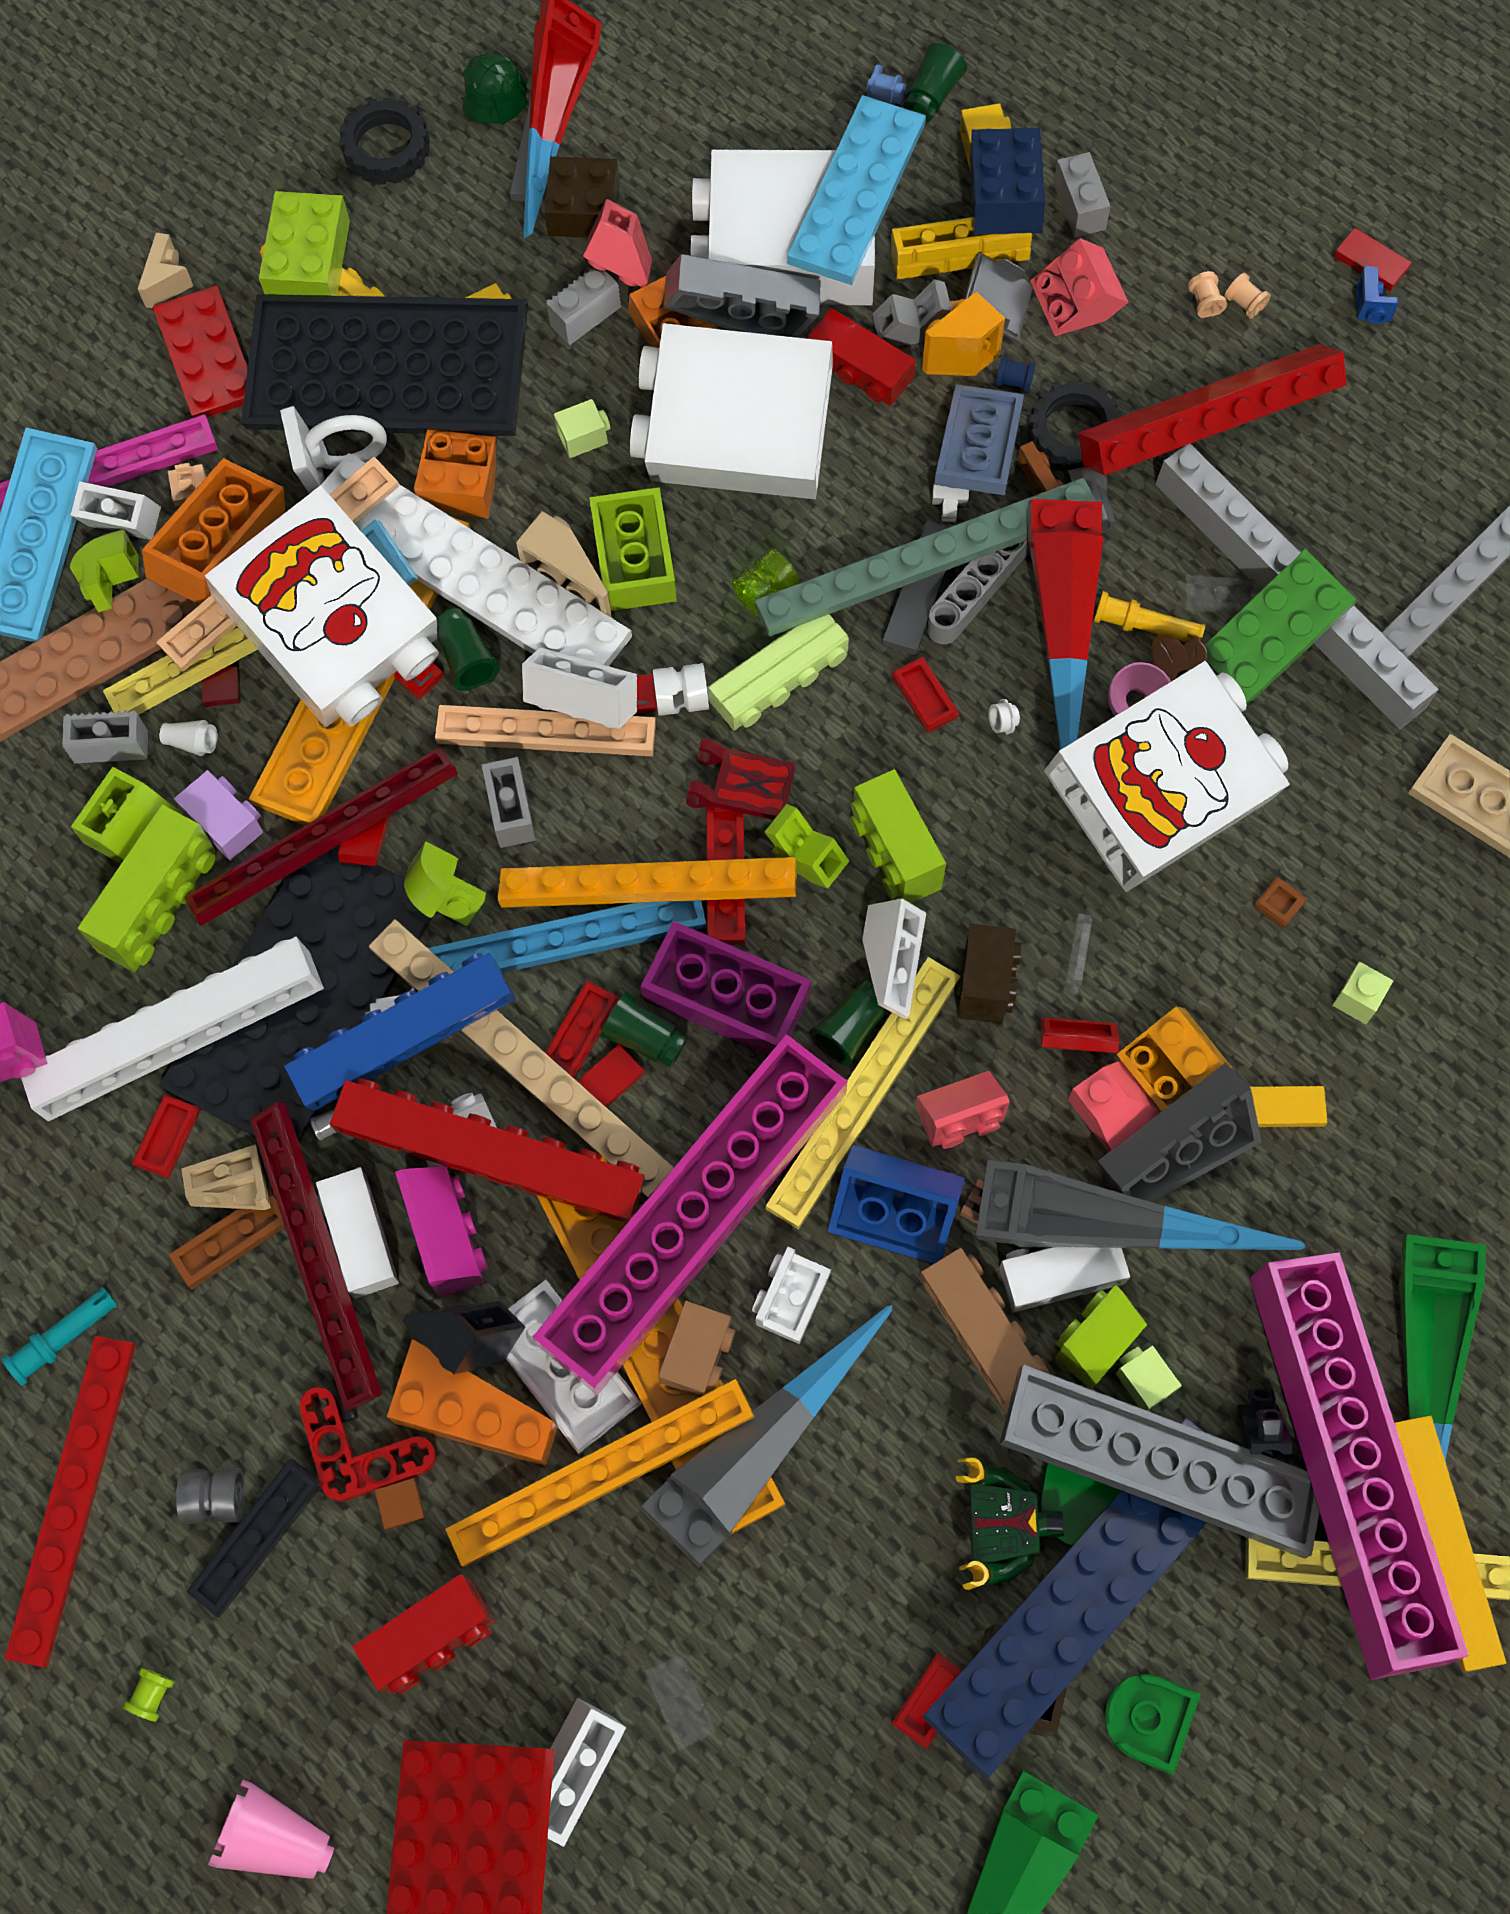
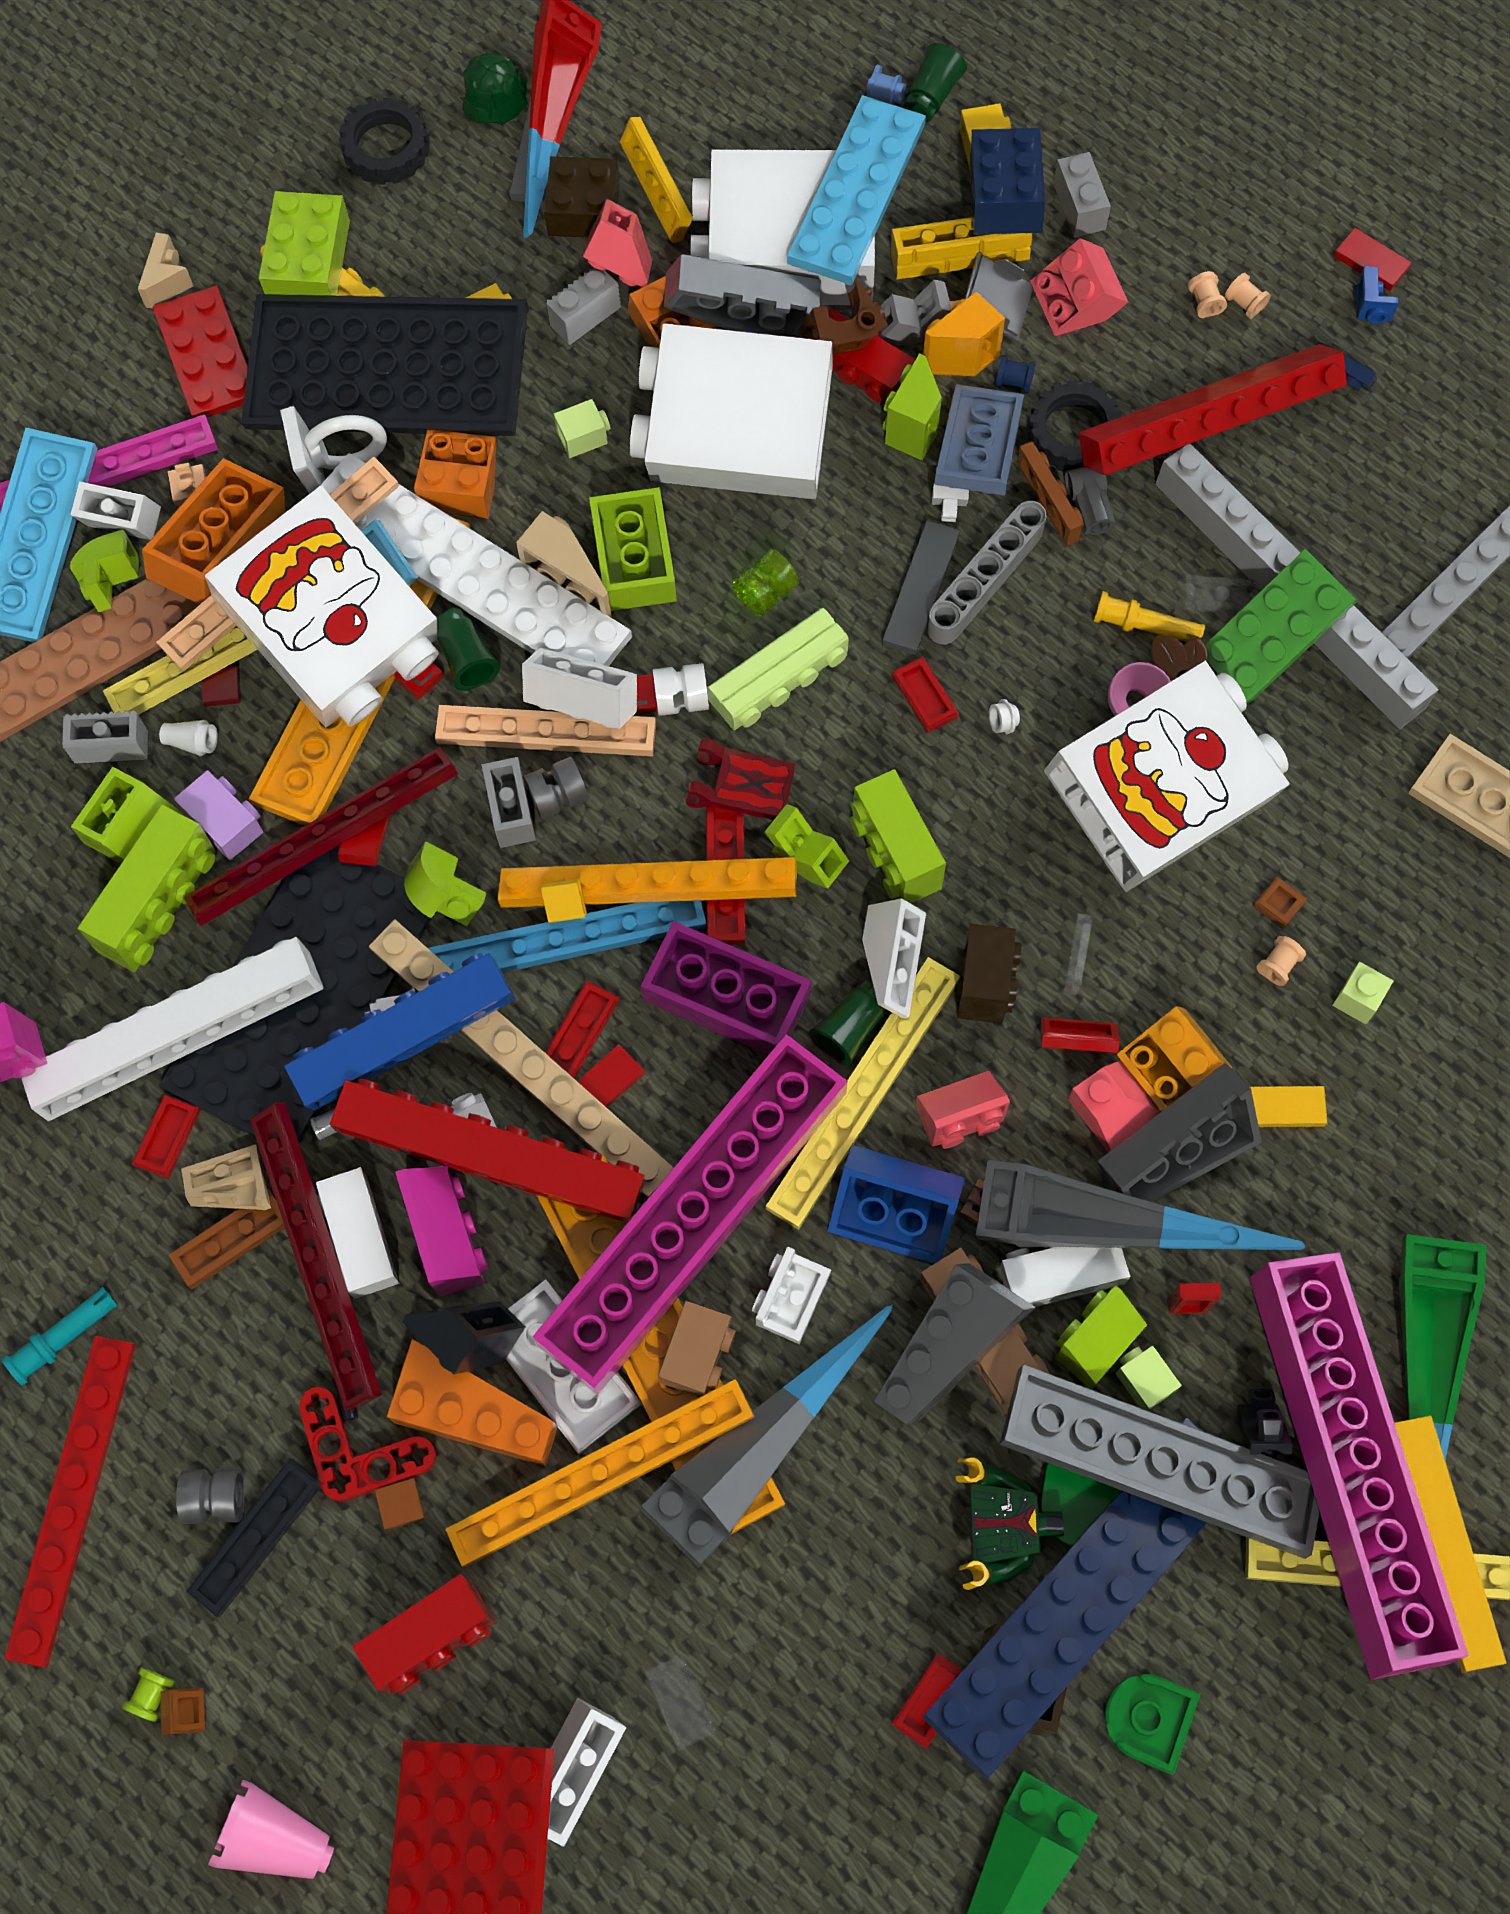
(182, 1711): none -> dark orange tile
(556, 787): none -> flat silver wheel
(563, 900): none -> yellow tile
(643, 1031): dark green plant -> none
(656, 179): none -> yellow tile
(852, 335): none -> reddish brown tile
(906, 563): sand green plate -> none
(913, 410): none -> lime slope
(952, 1339): none -> dark grey wedge
(1066, 563): red plate -> none
(1194, 1298): none -> red tile
(1281, 960): none -> light nougat bush
(1356, 374): none -> dark blue plate

